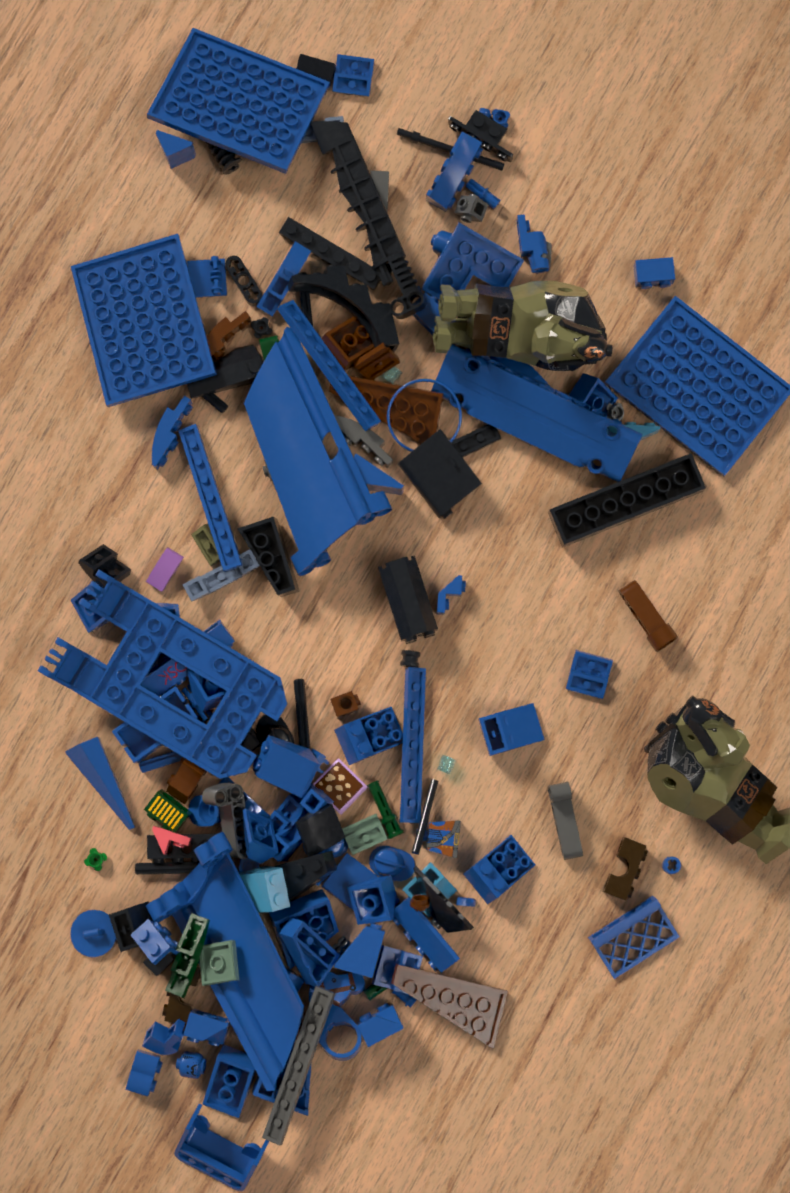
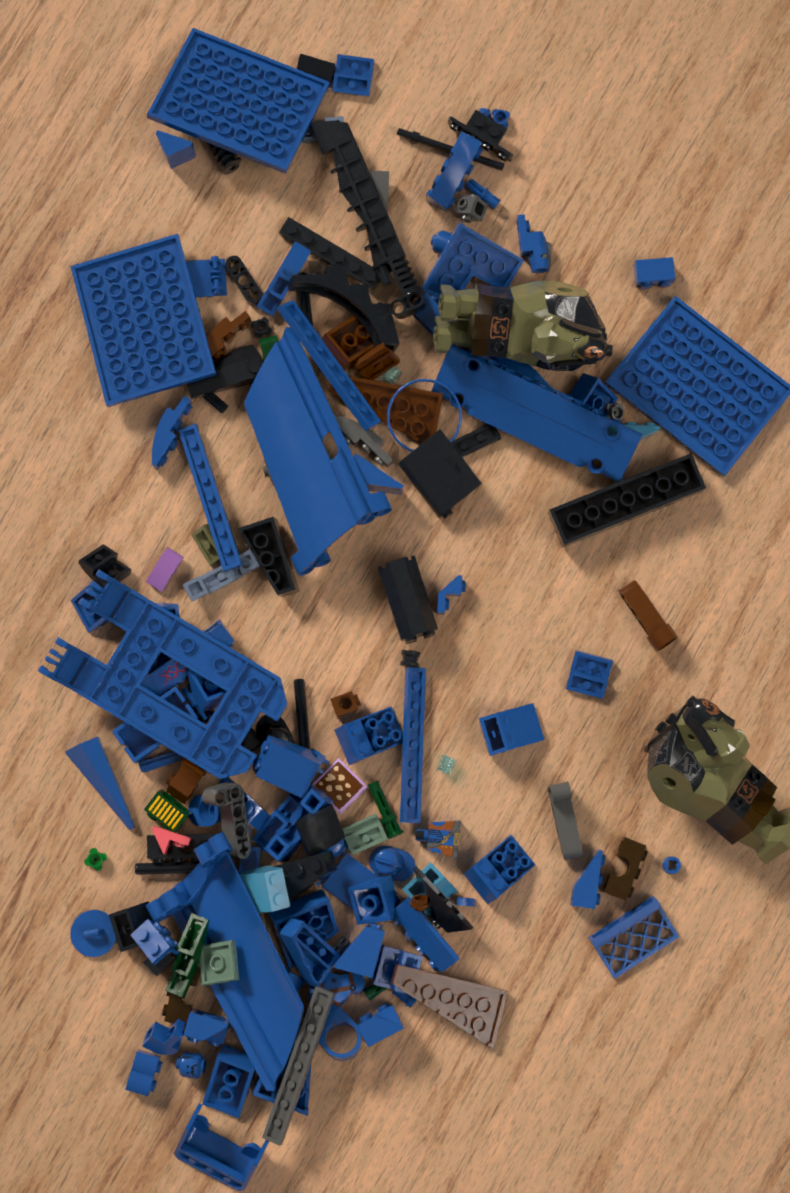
(259, 837): blue slope -> none
(425, 816): black bar -> none
(586, 886): none -> blue slope

